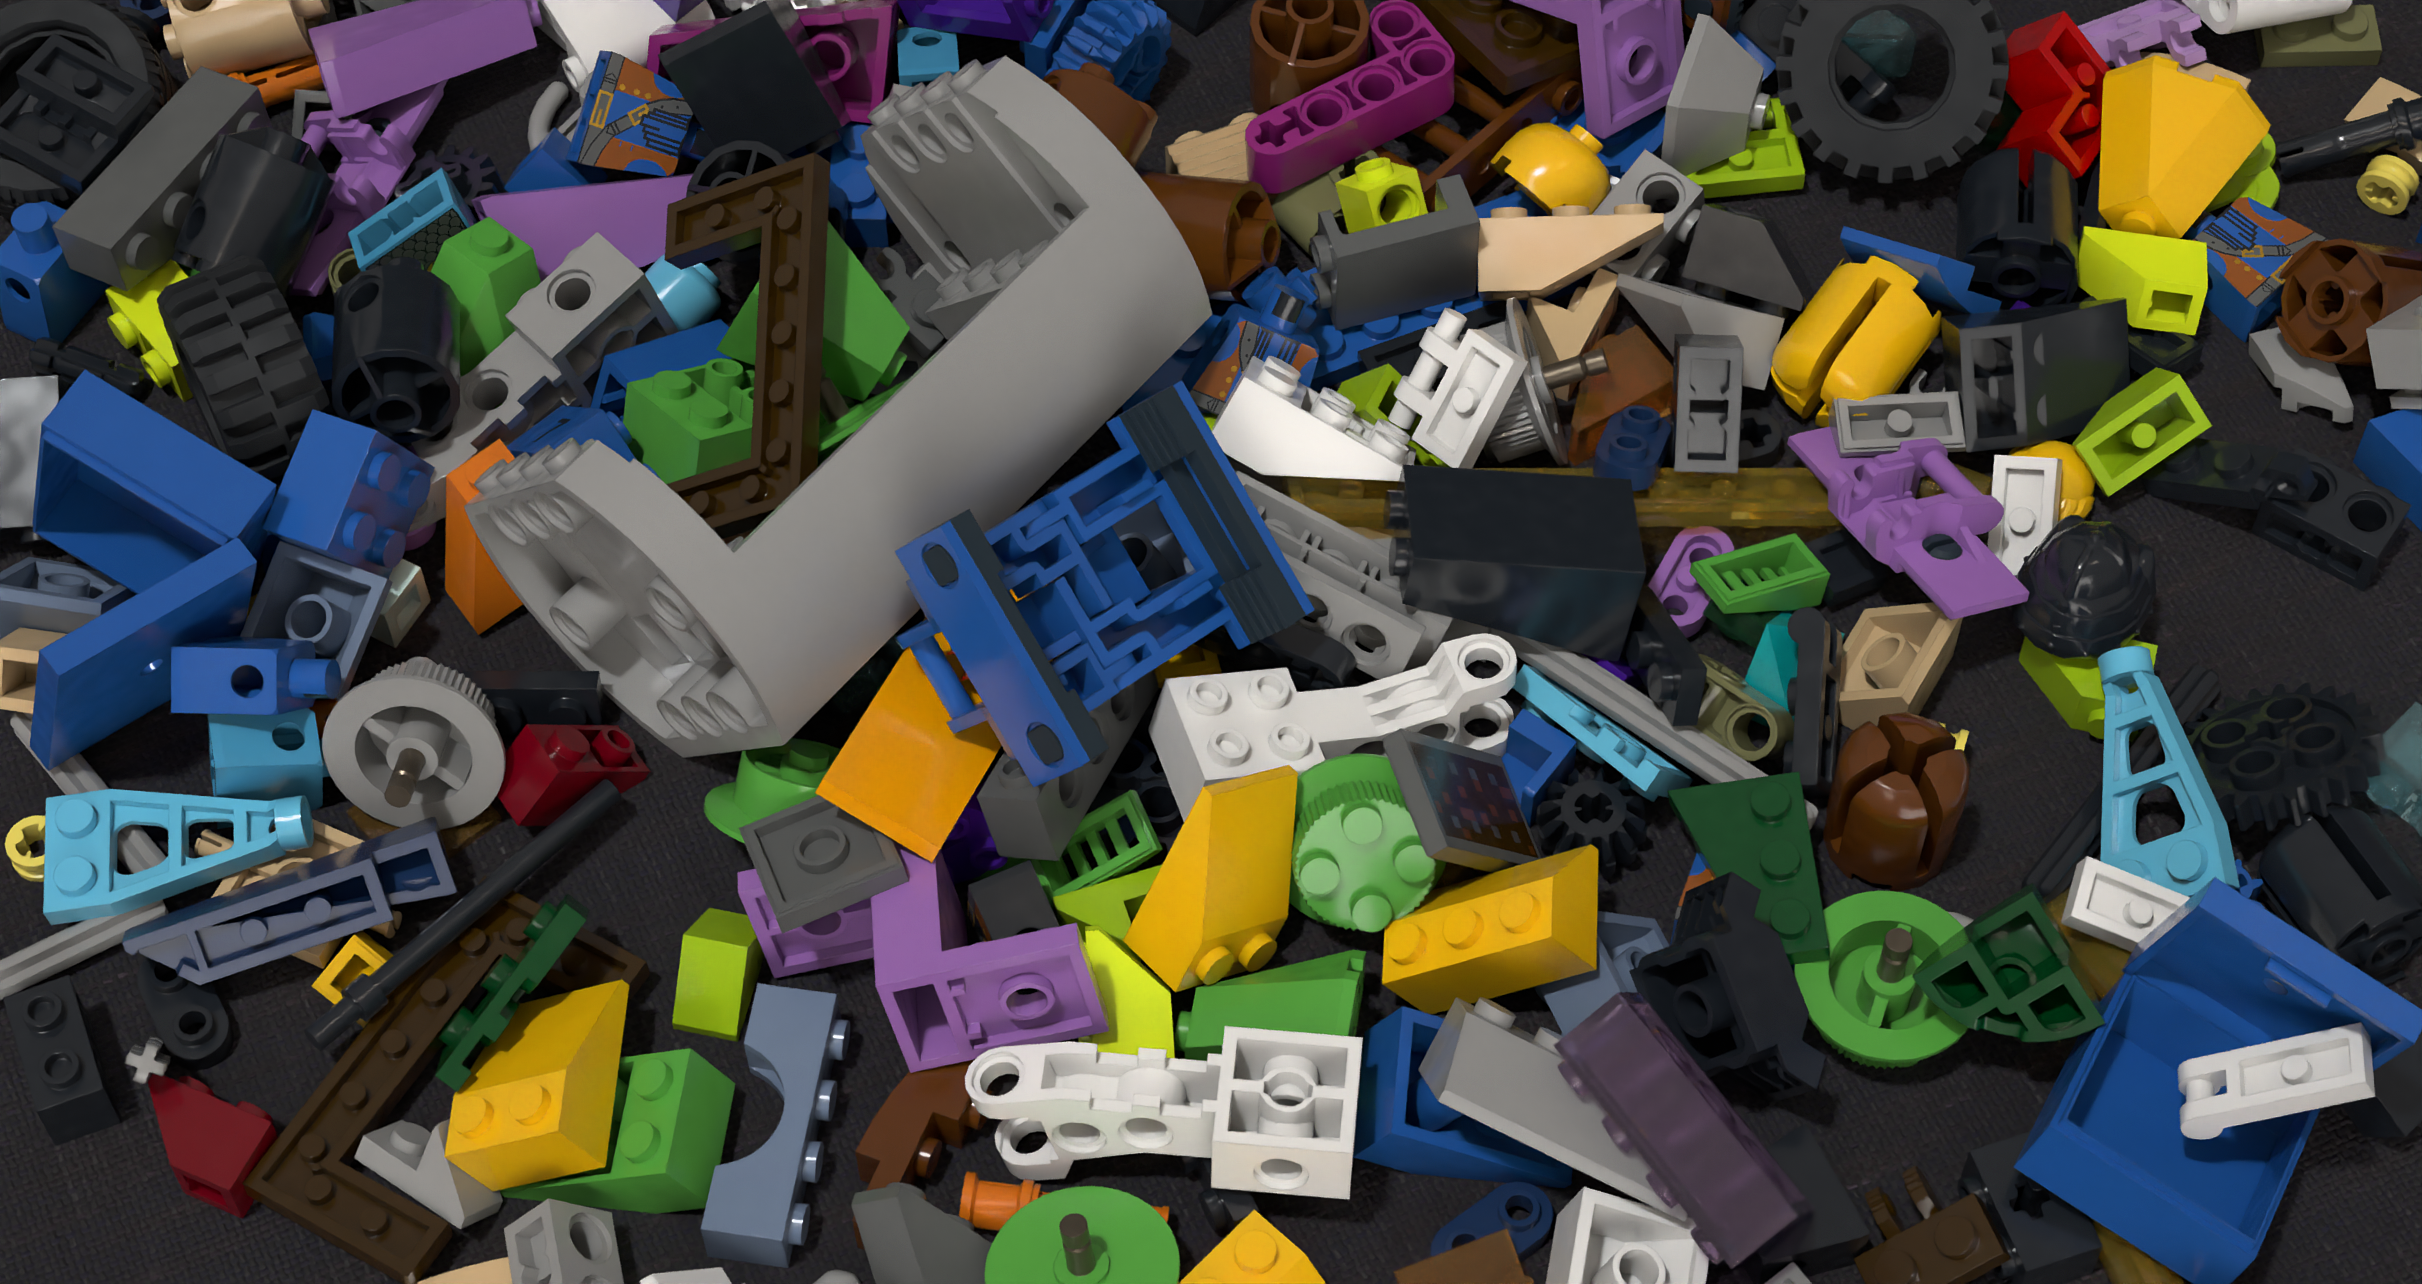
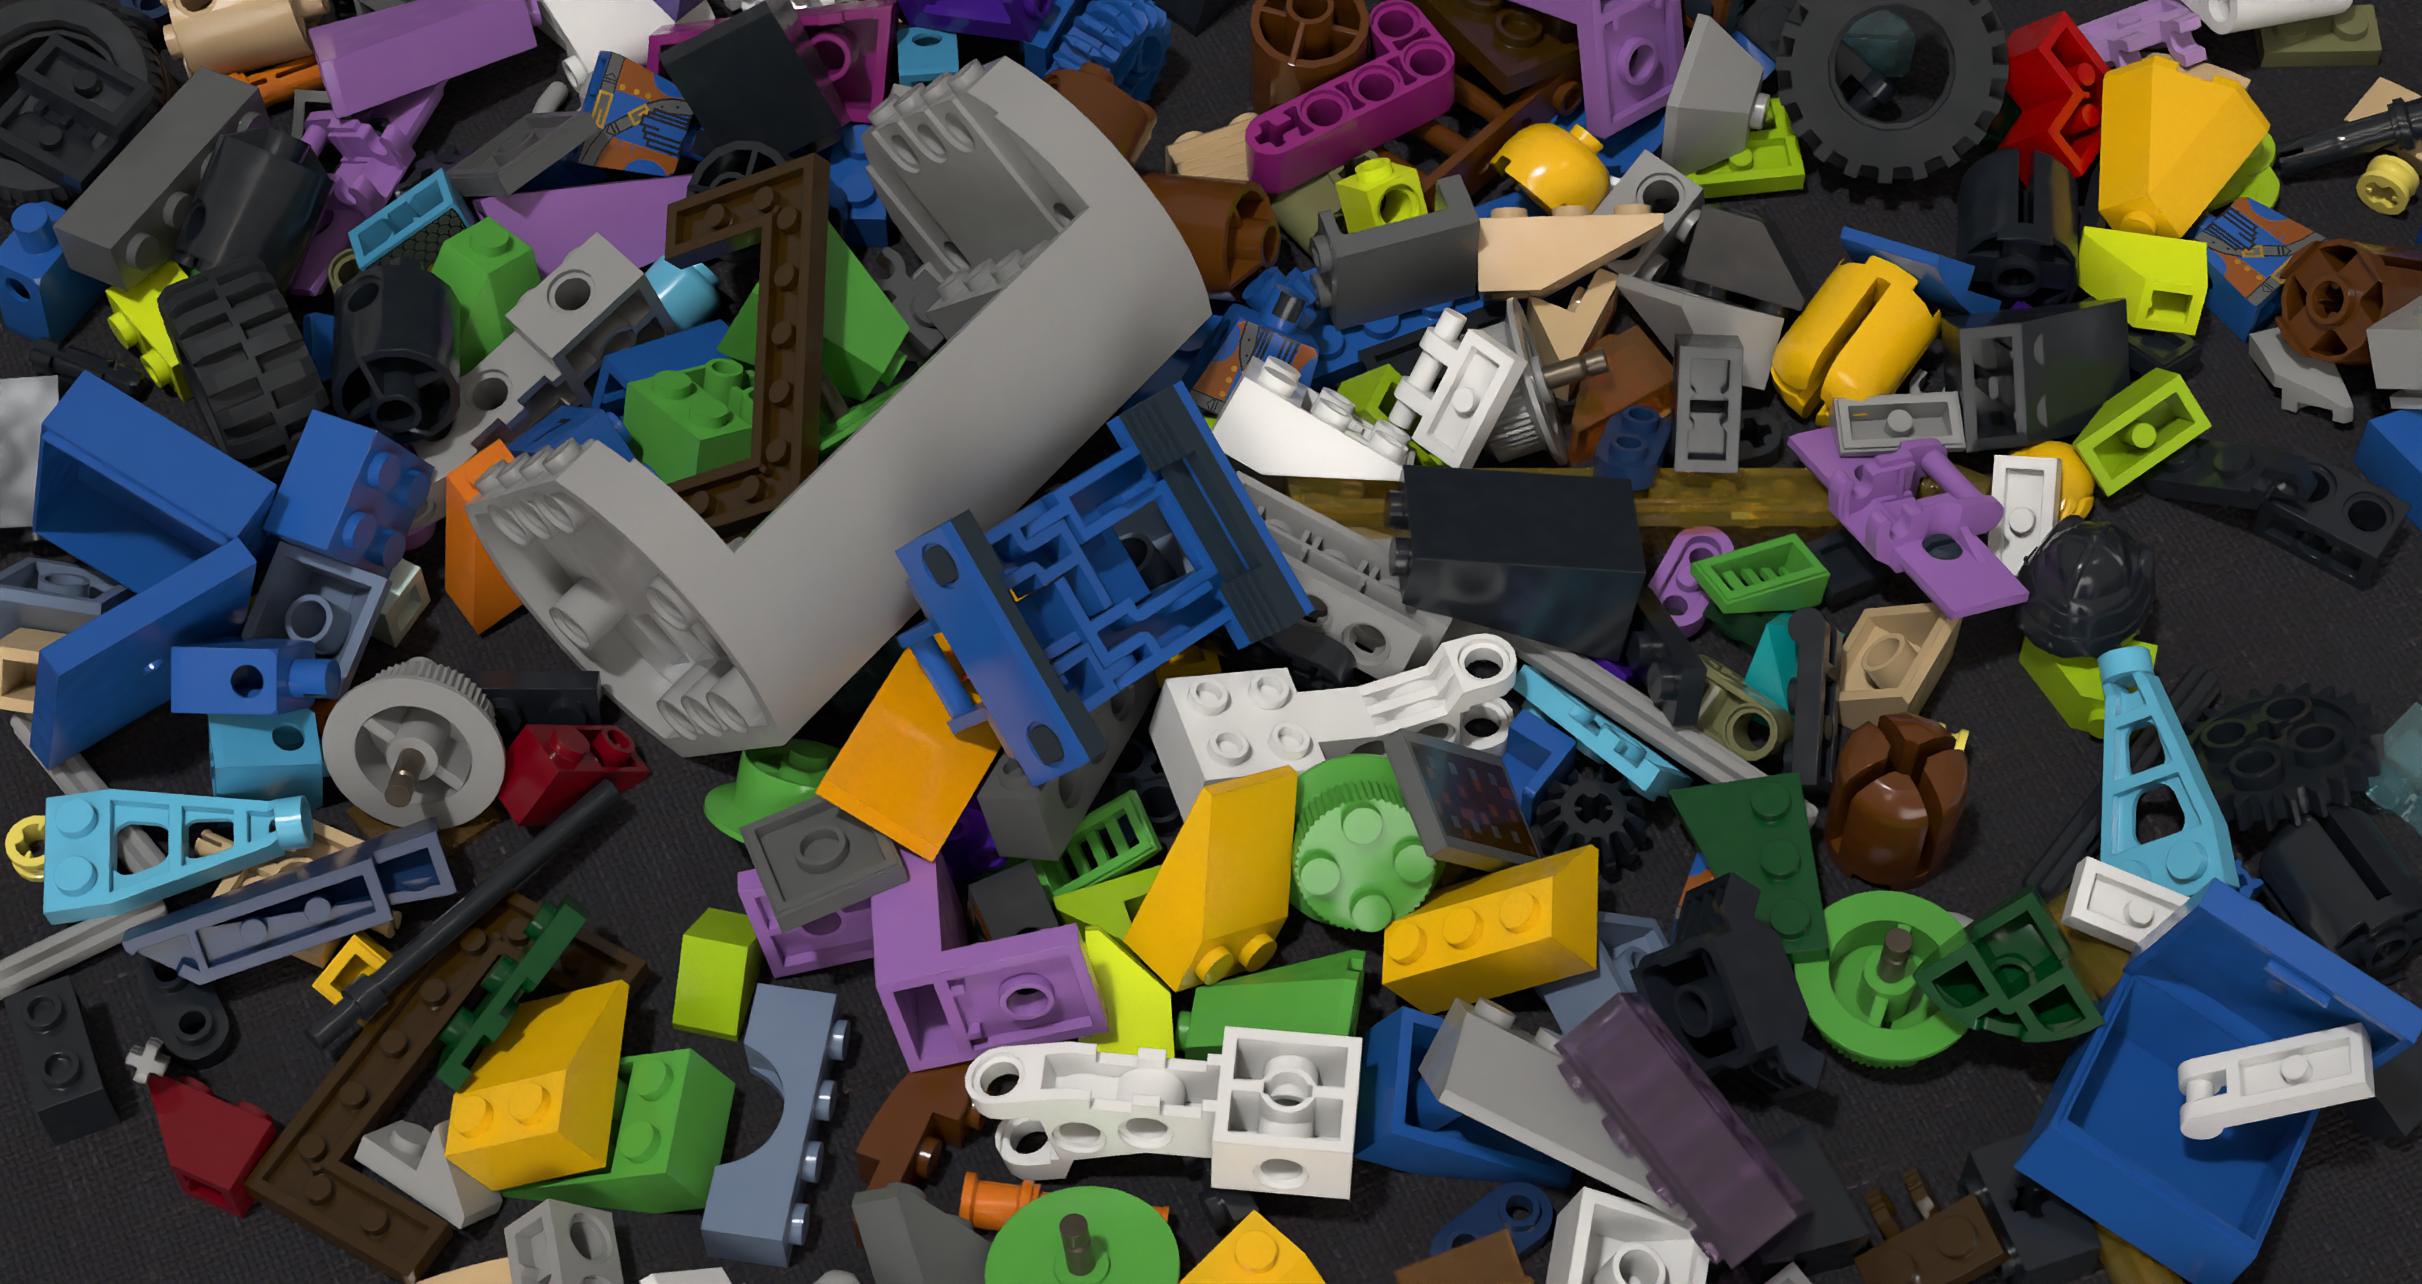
(521, 152): none -> dark grey tile

